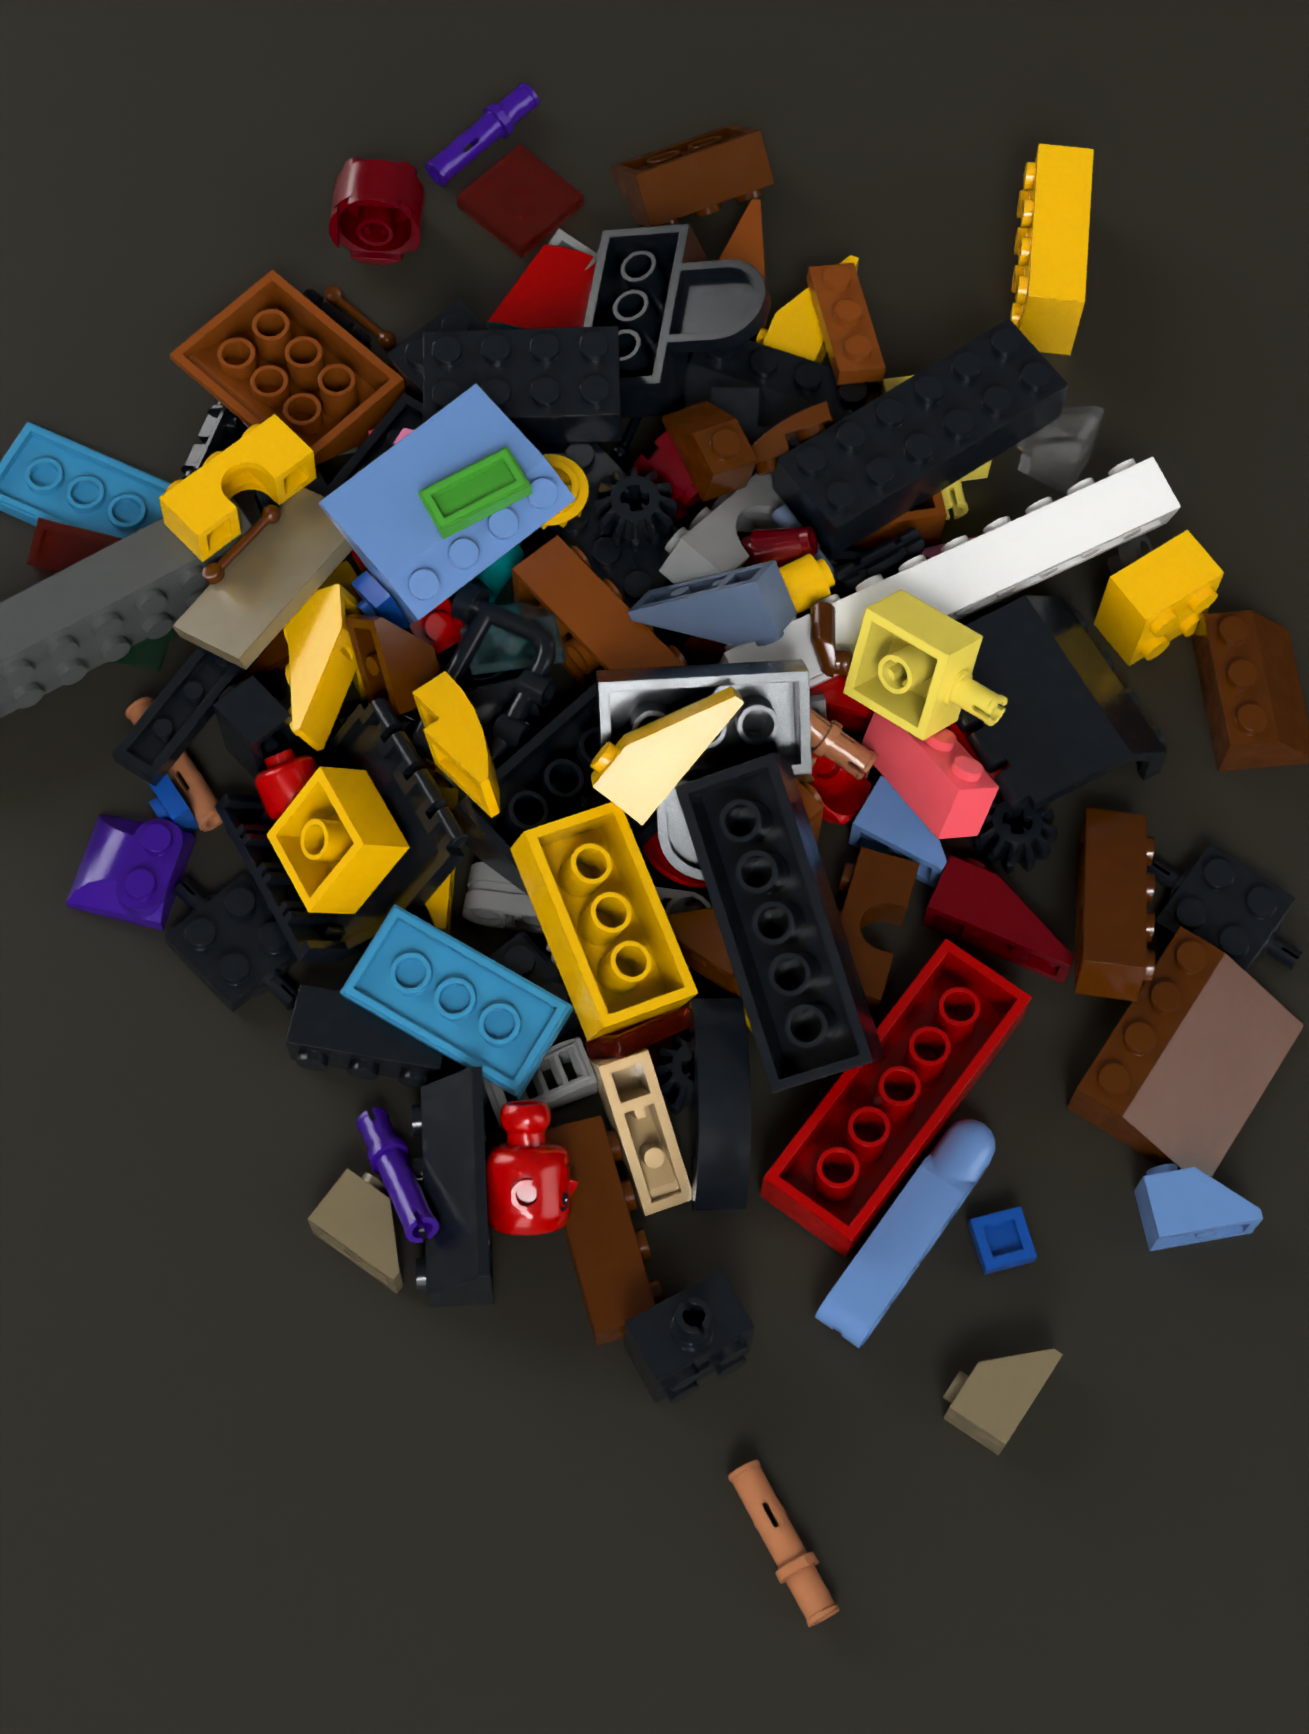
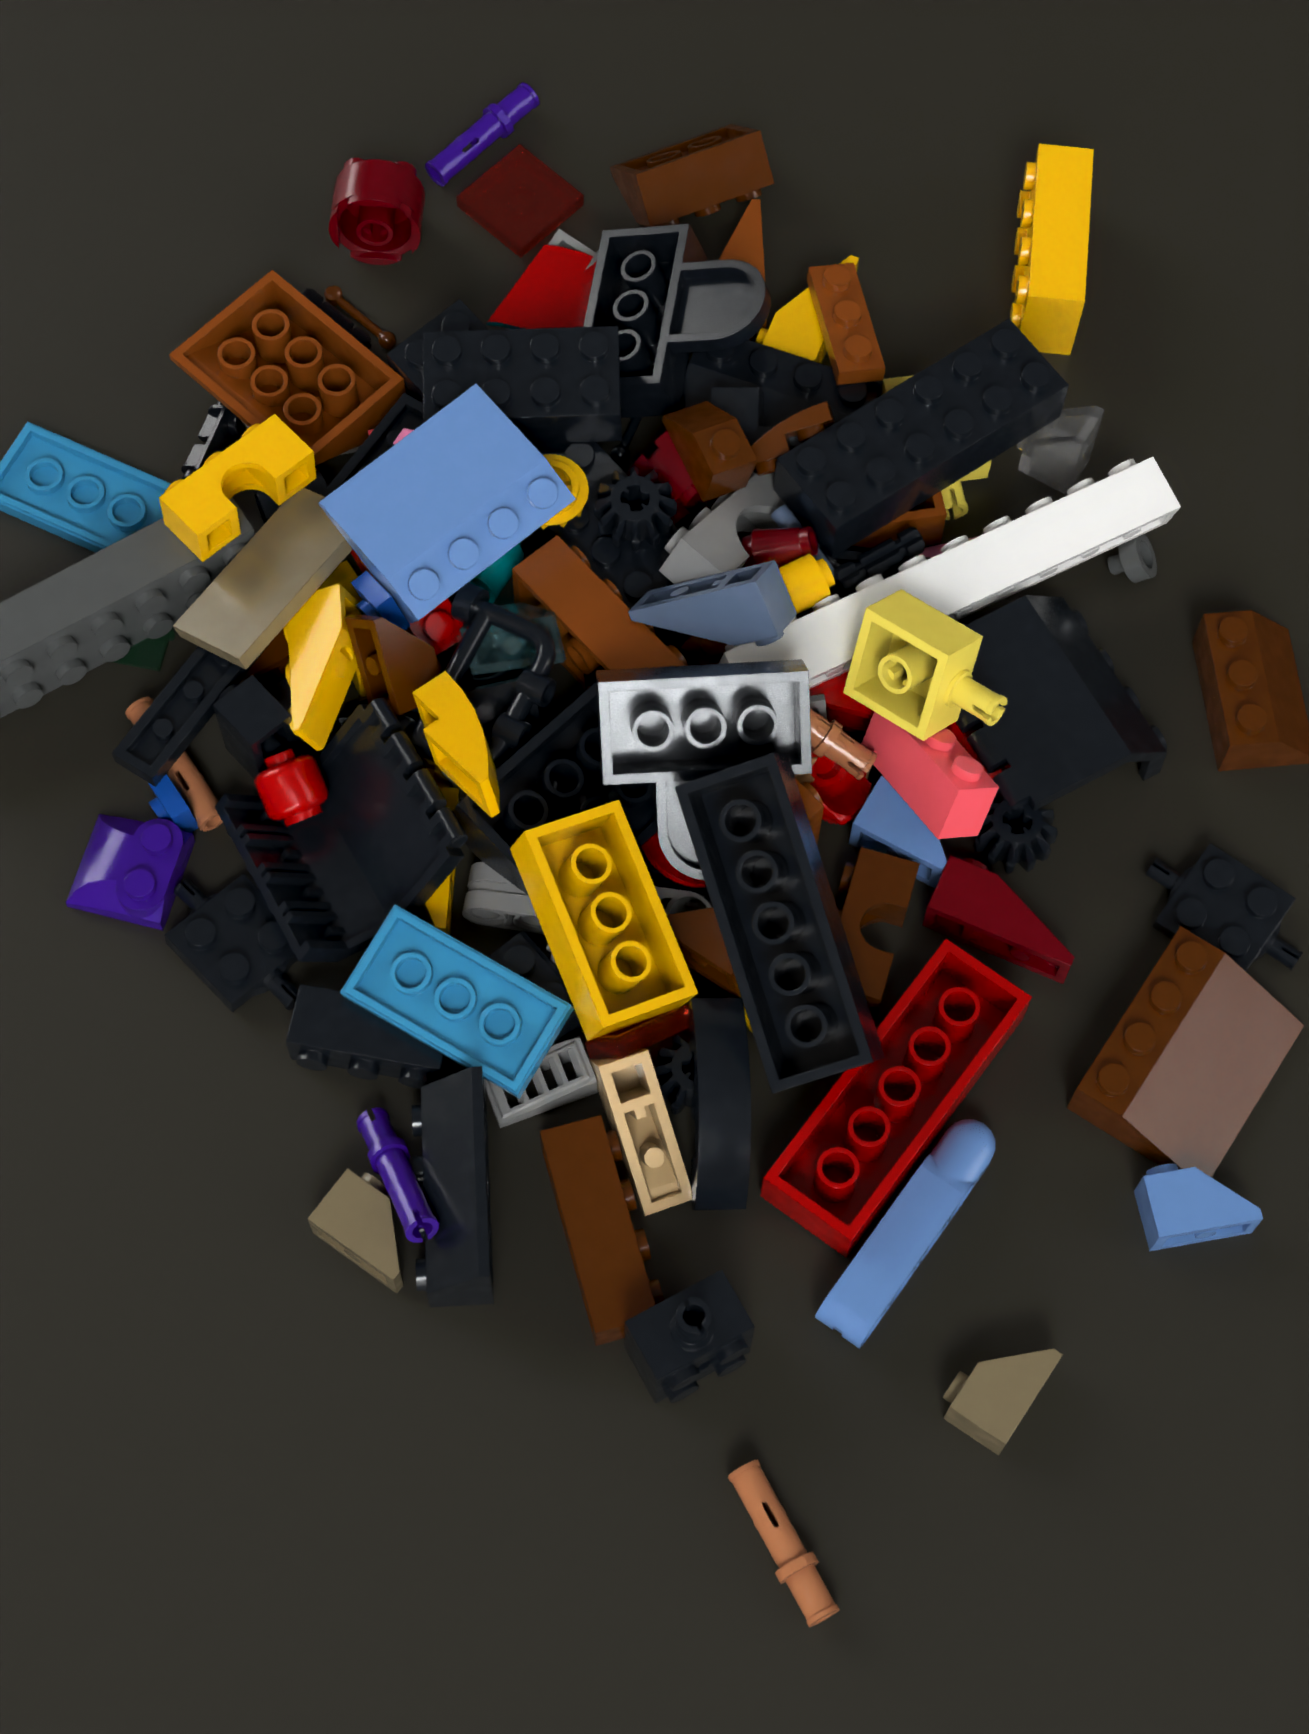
(62, 545): clear red tile -> none
(214, 571): reddish brown hinge -> none
(337, 840): yellow brick -> none
(475, 492): bright green tile -> none
(527, 1175): red piece -> none
(656, 756): slope -> none
(822, 638): reddish brown arm -> none
(1002, 1240): blue plate -> none
(1113, 905): reddish brown brick -> none
(1158, 598): yellow brick -> none

